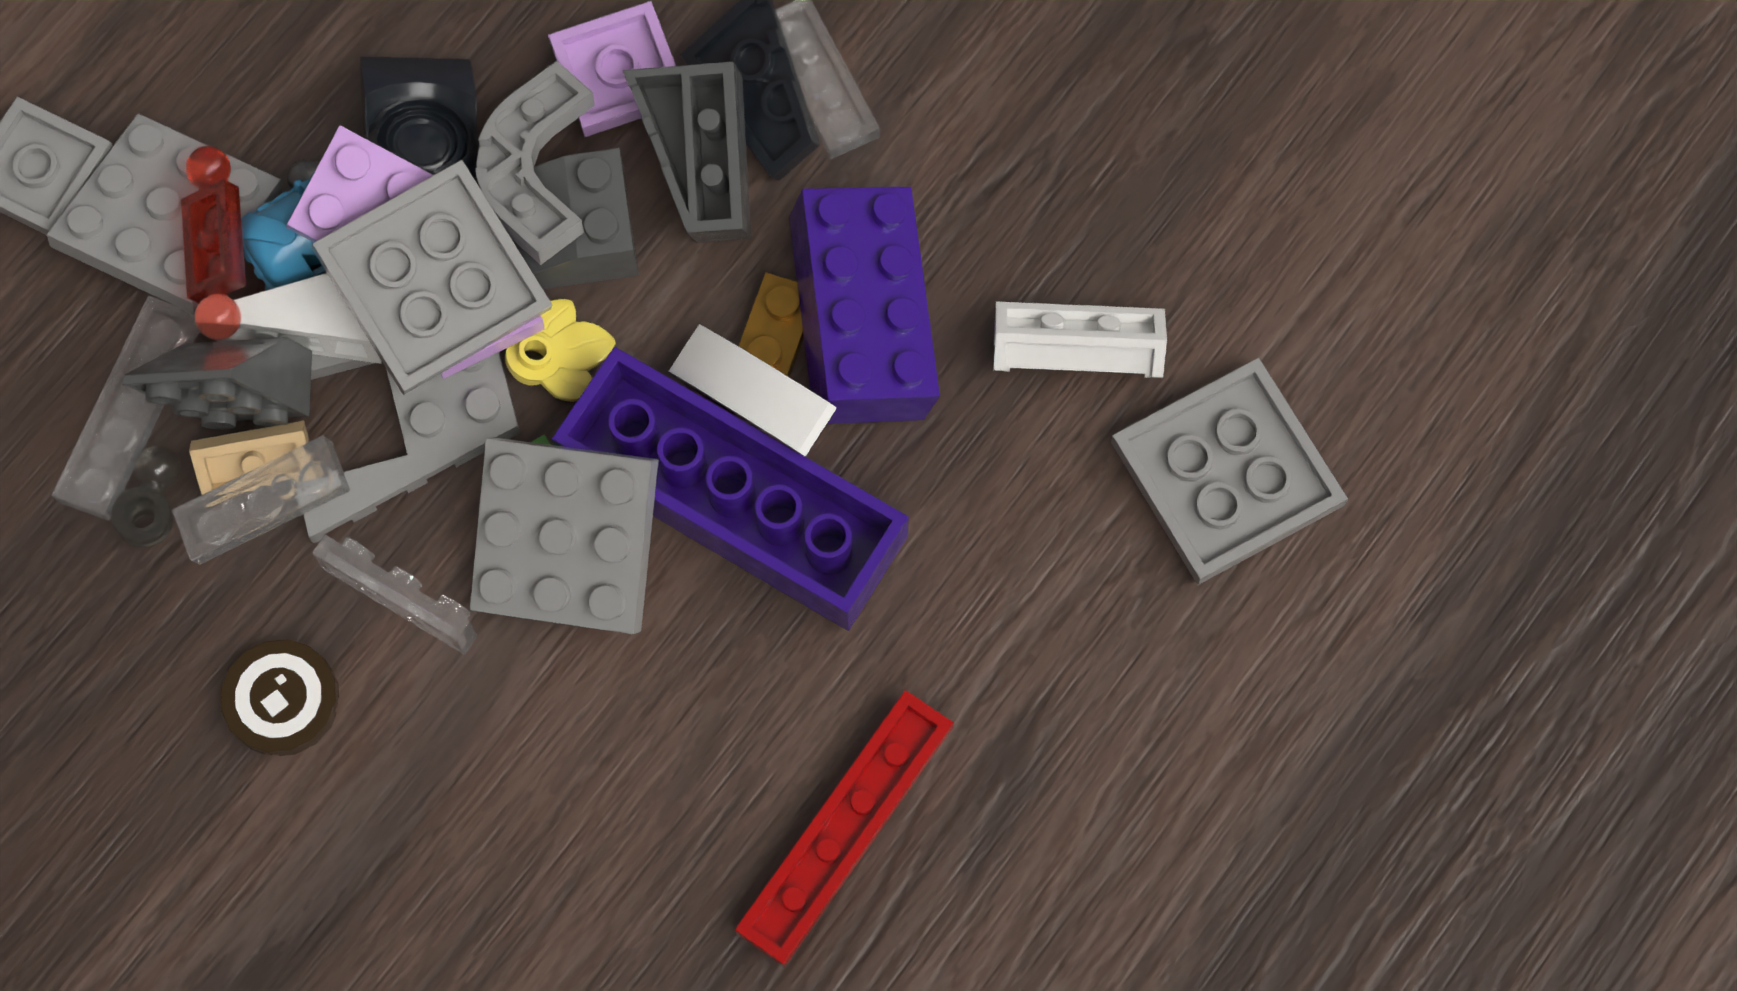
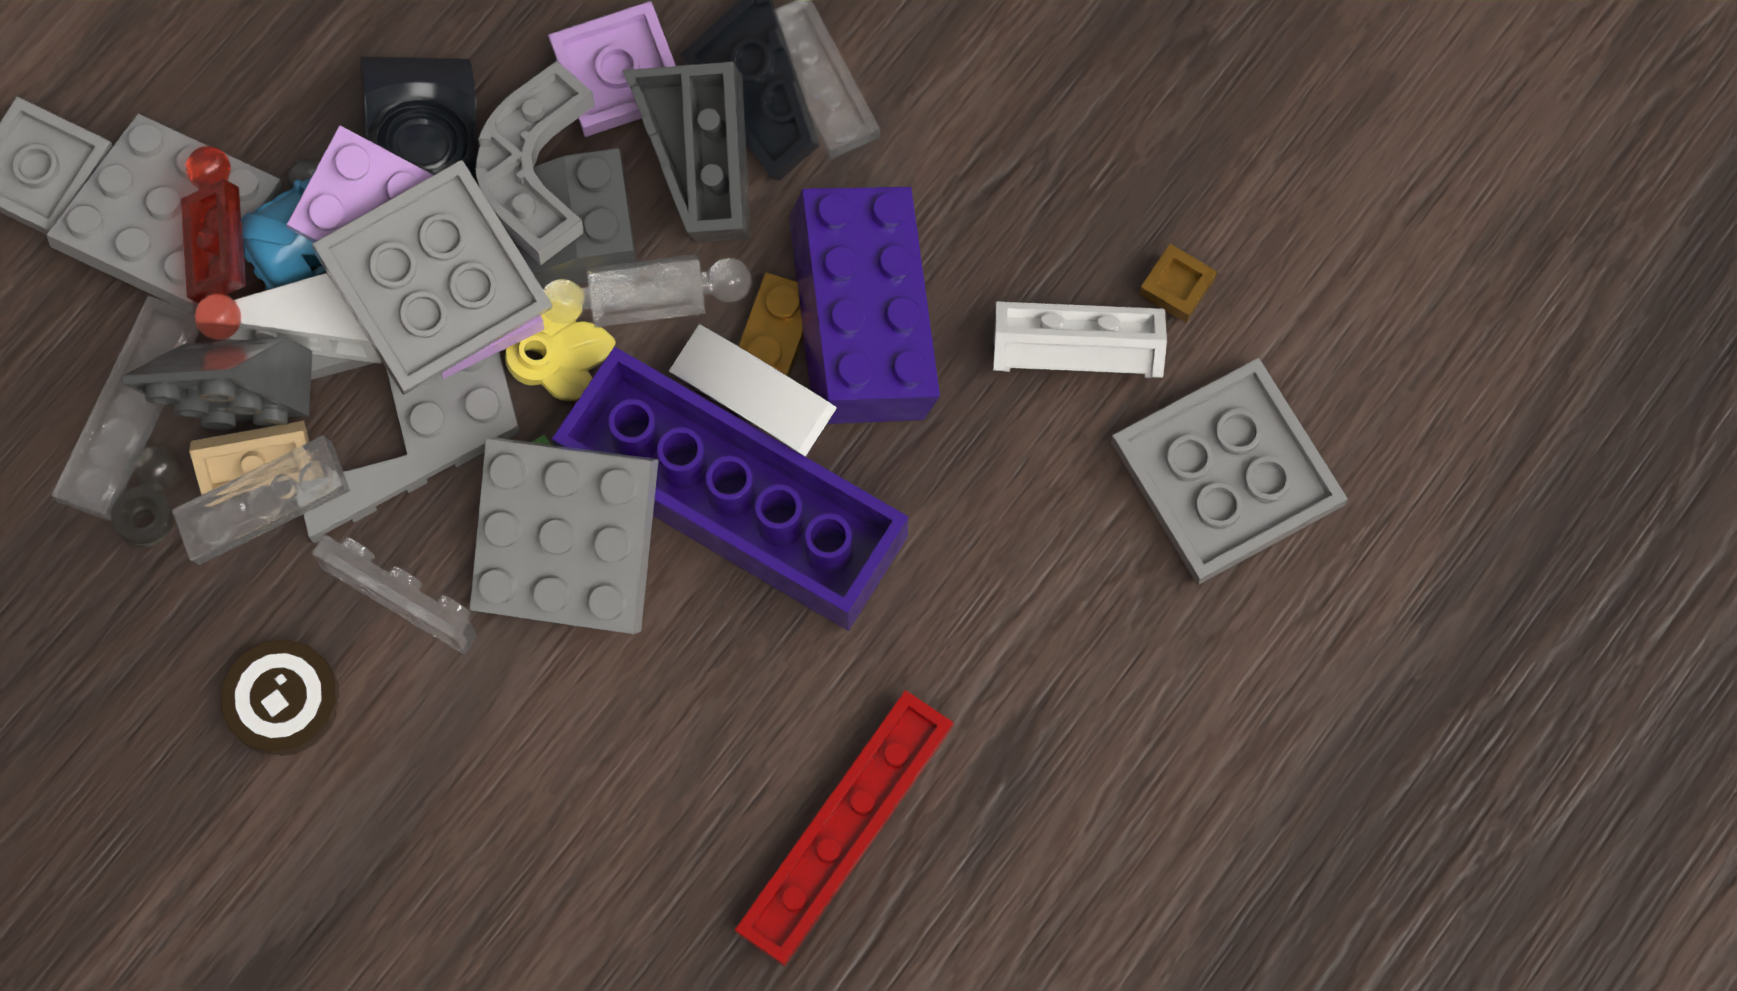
(647, 290): none -> clear plate
(1178, 283): none -> pearl gold plate

